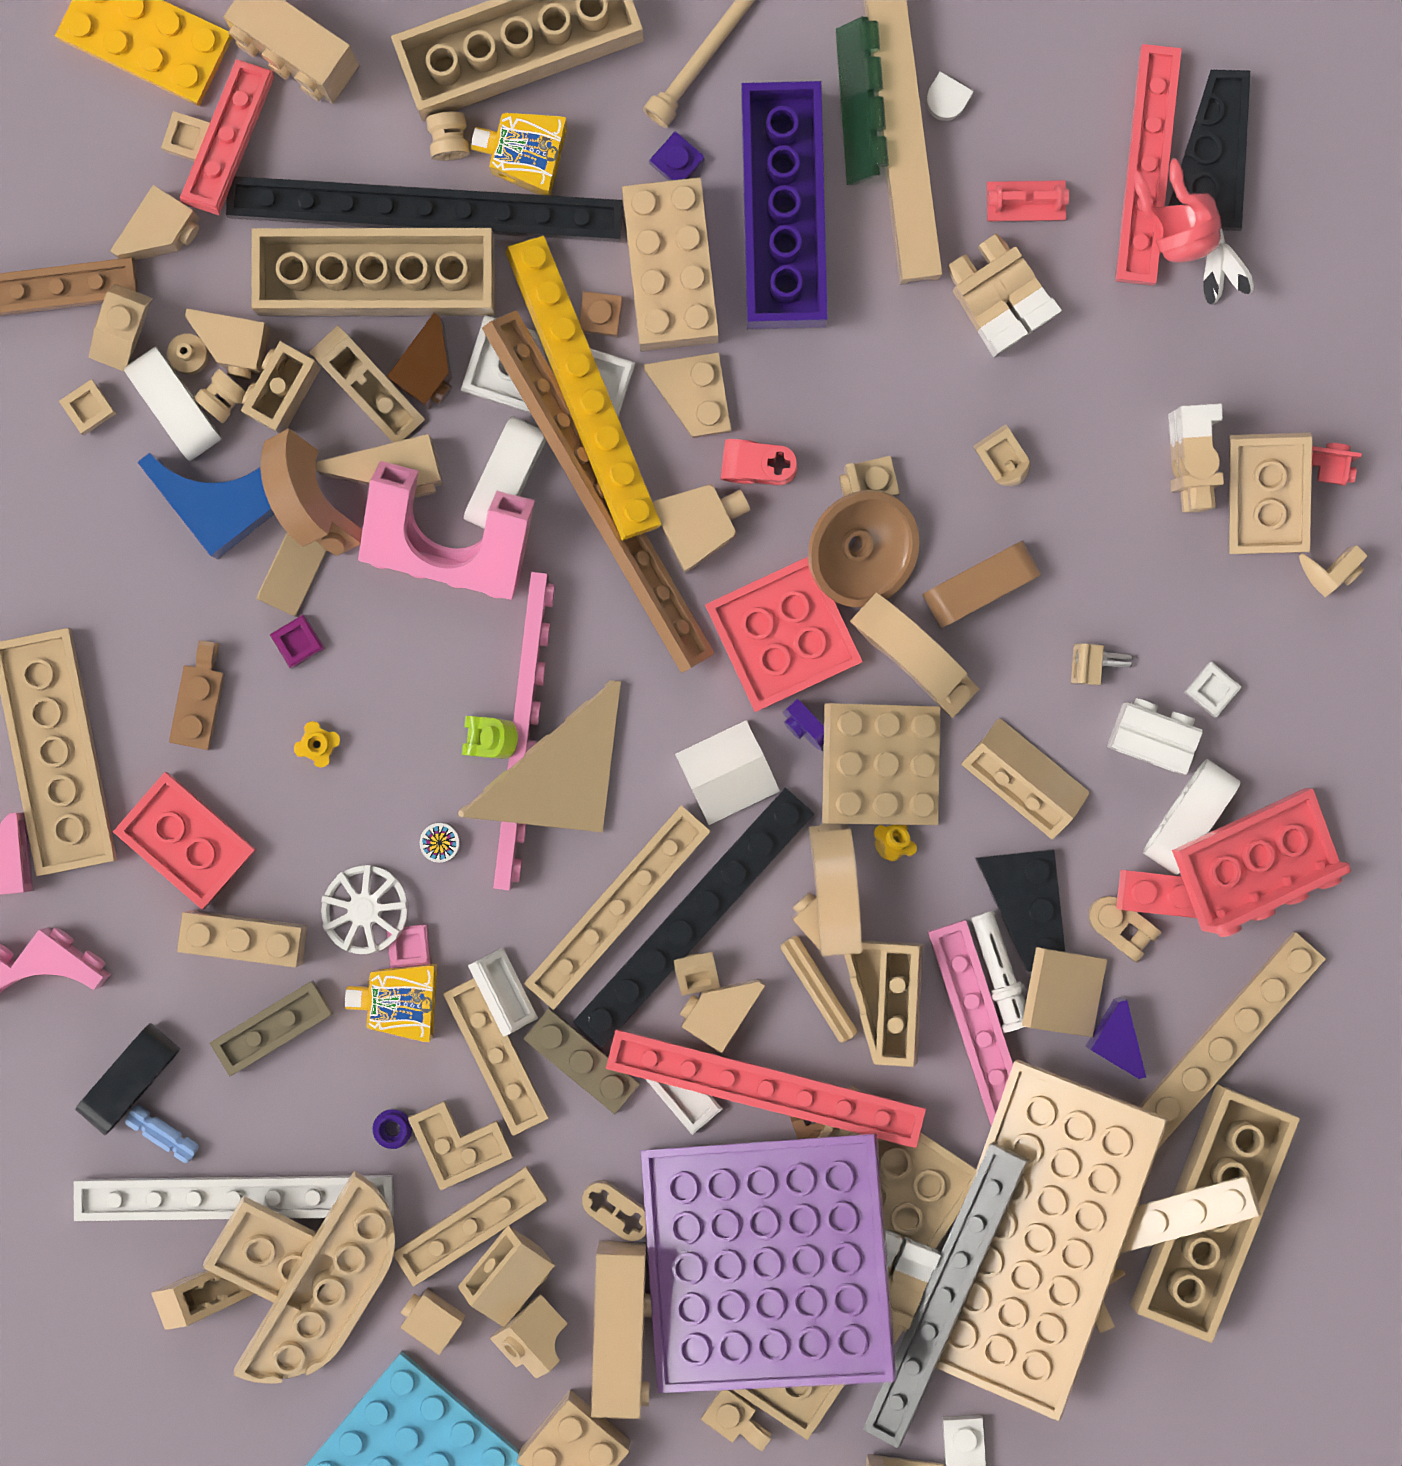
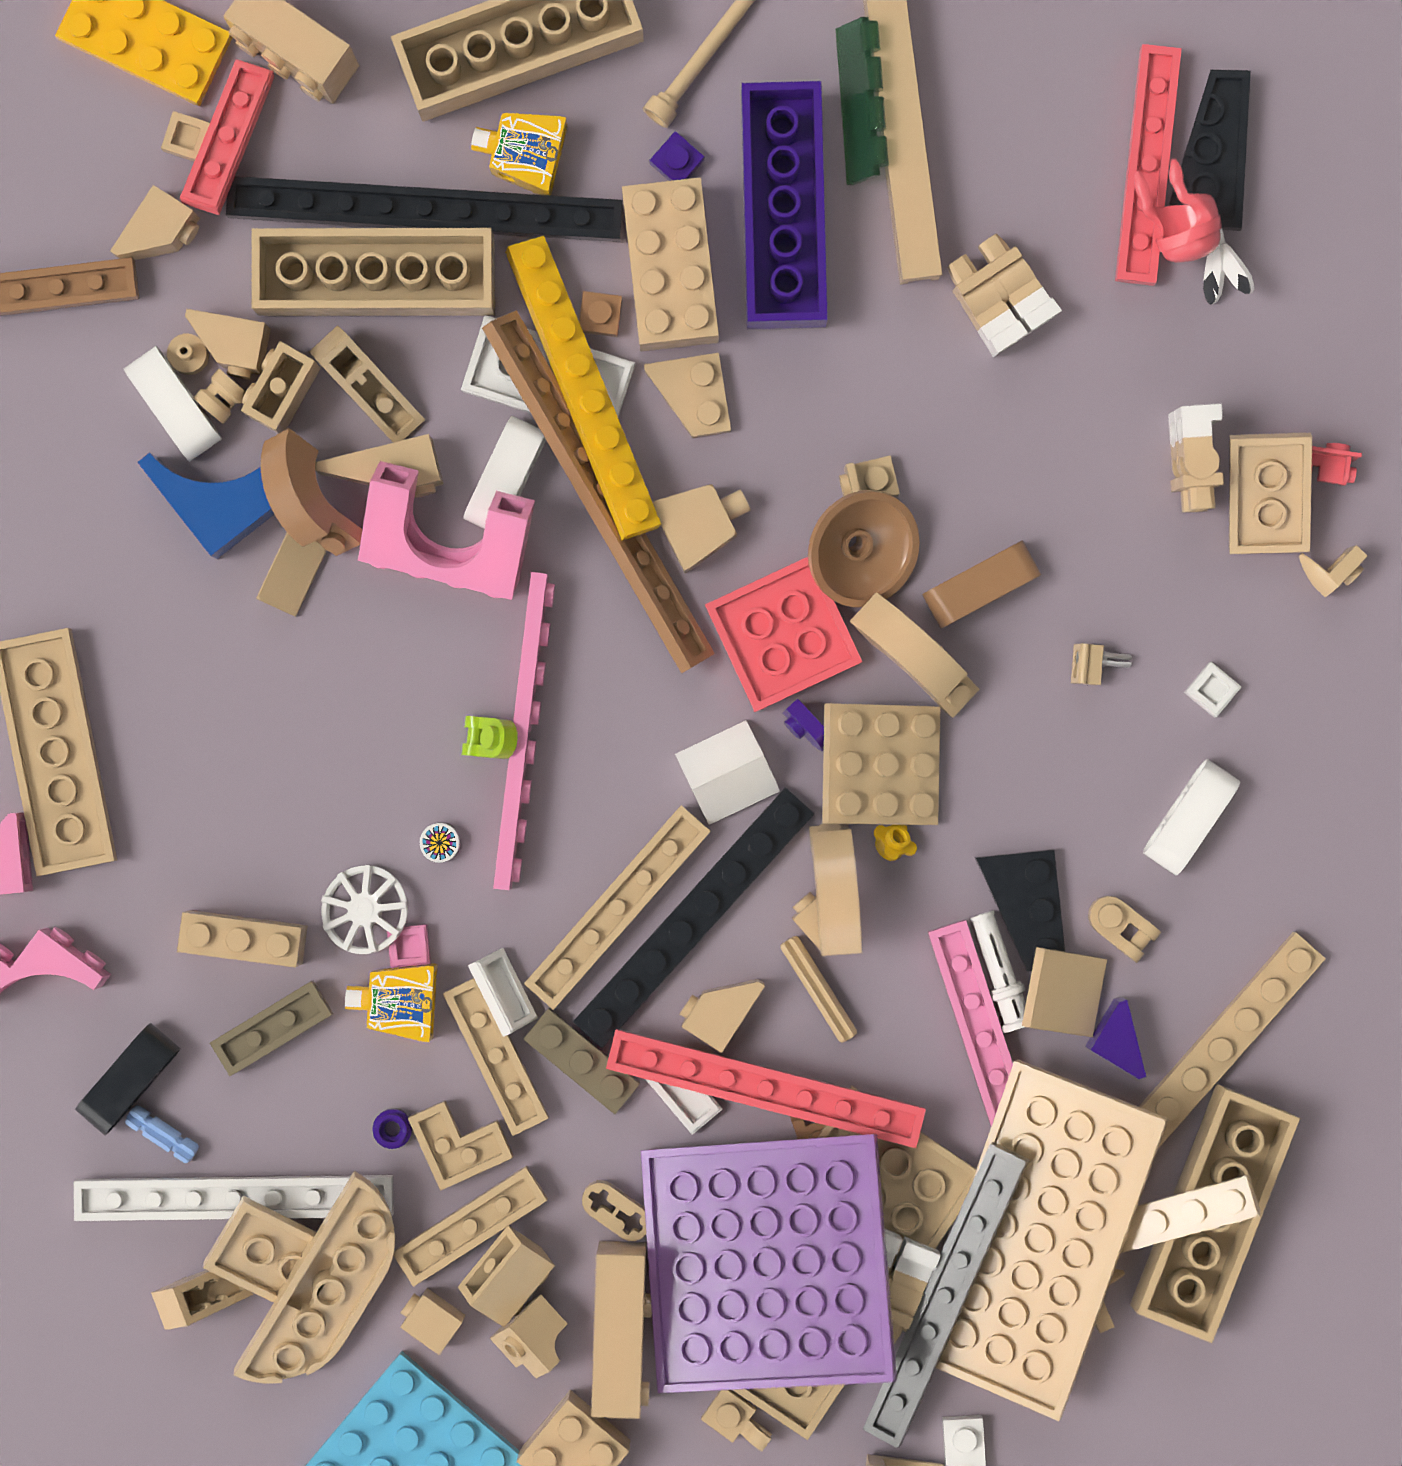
(87, 407): tan plate -> none
(119, 326): tan slope -> none
(184, 840): coral plate -> none
(198, 700): medium nougat plate -> none
(297, 641): magenta tile -> none
(314, 733): yellow plate -> none
(425, 365): reddish brown slope -> none
(447, 136): tan wheel -> none
(562, 776): tan tile -> none
(696, 973): tan plate -> none
(749, 463): coral piece -> none
(889, 998): tan wedge -> none
(947, 98): white tile -> none
(1003, 457): tan plate -> none
(1026, 779): tan panel -> none
(1027, 201): coral hinge -> none
(1153, 894): coral plate -> none
(1155, 737): white brick -> none
(1259, 863): coral bracket -> none

